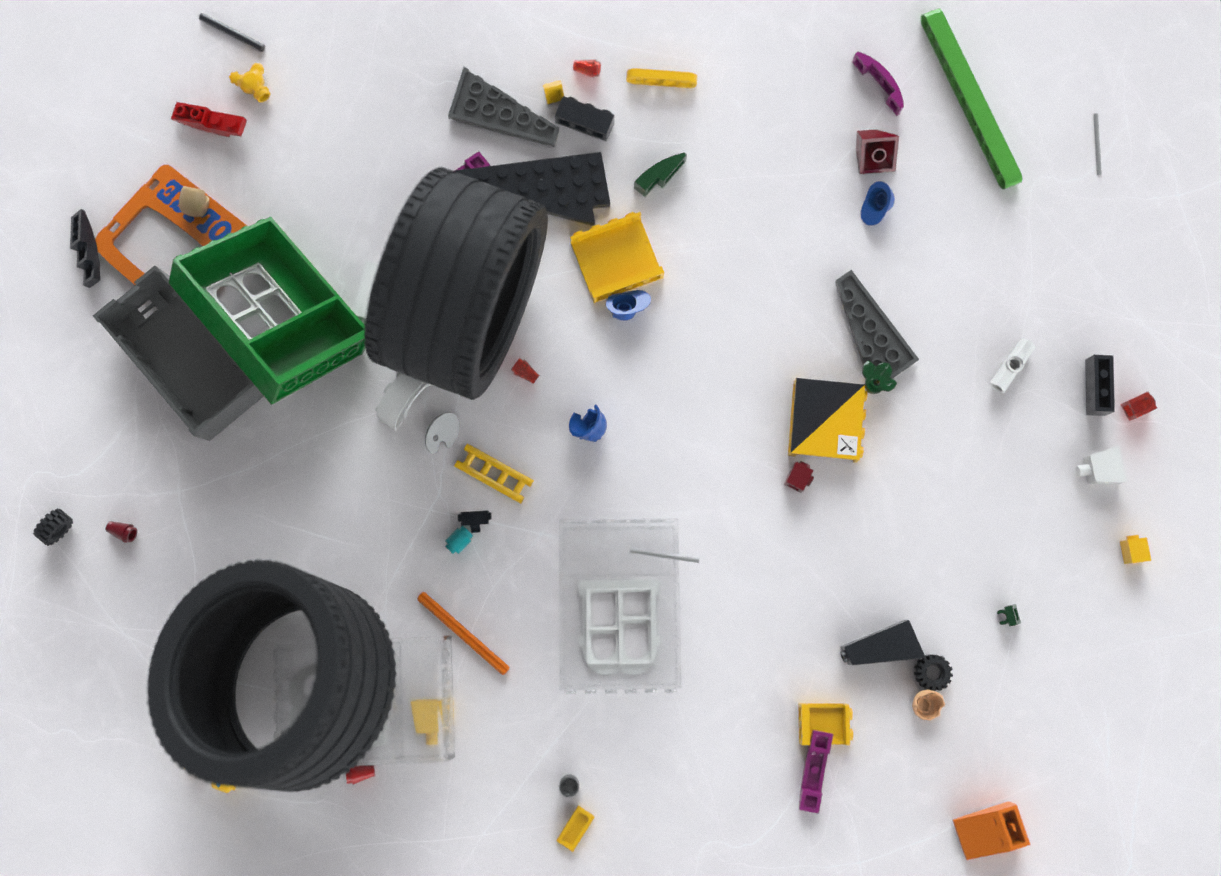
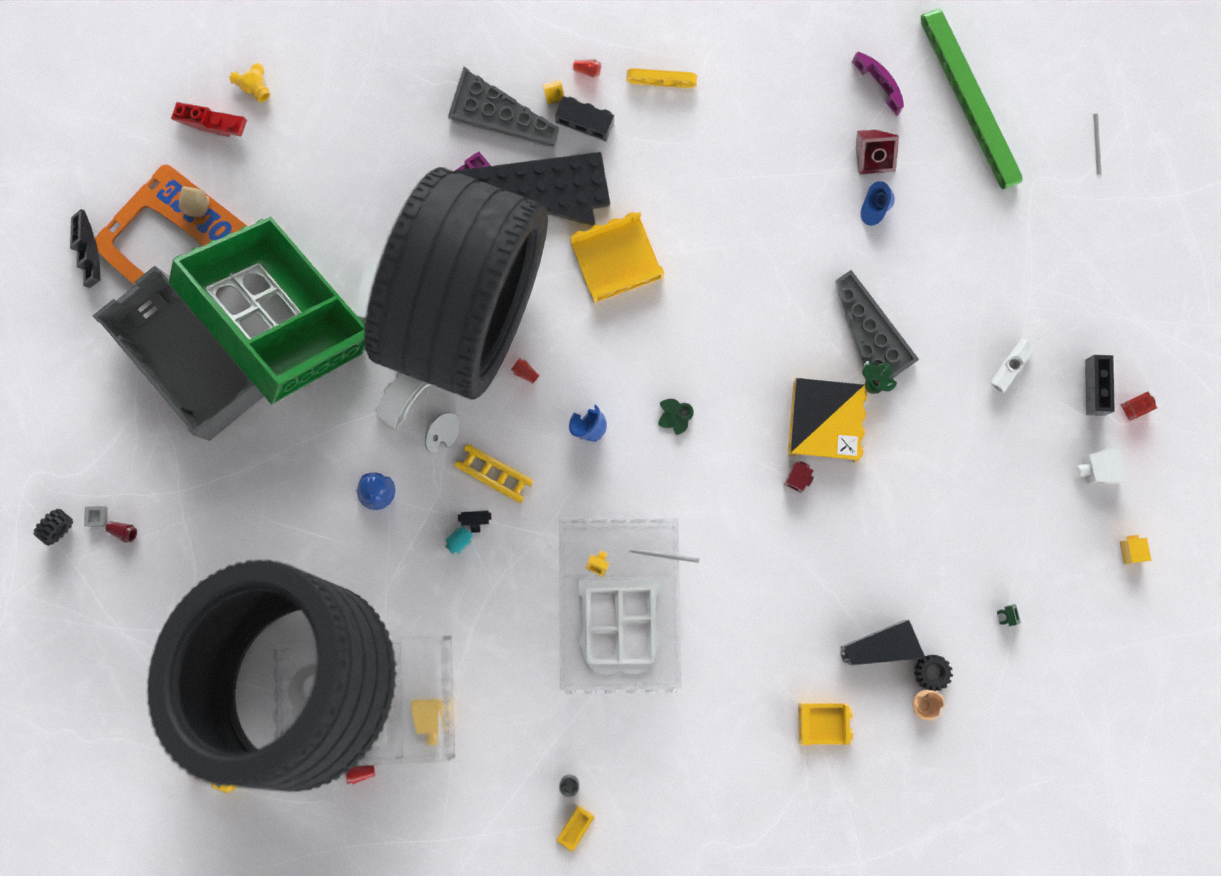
(95, 516): none -> light grey plate
(230, 31): black bar -> none
(375, 491): none -> blue helmet
(463, 633): orange axle -> none
(598, 564): none -> yellow tile
(627, 304): blue piece -> none
(659, 173): dark green slope -> none
(672, 415): none -> dark green plate
(814, 771): magenta slope -> none
(991, 831): orange slope -> none

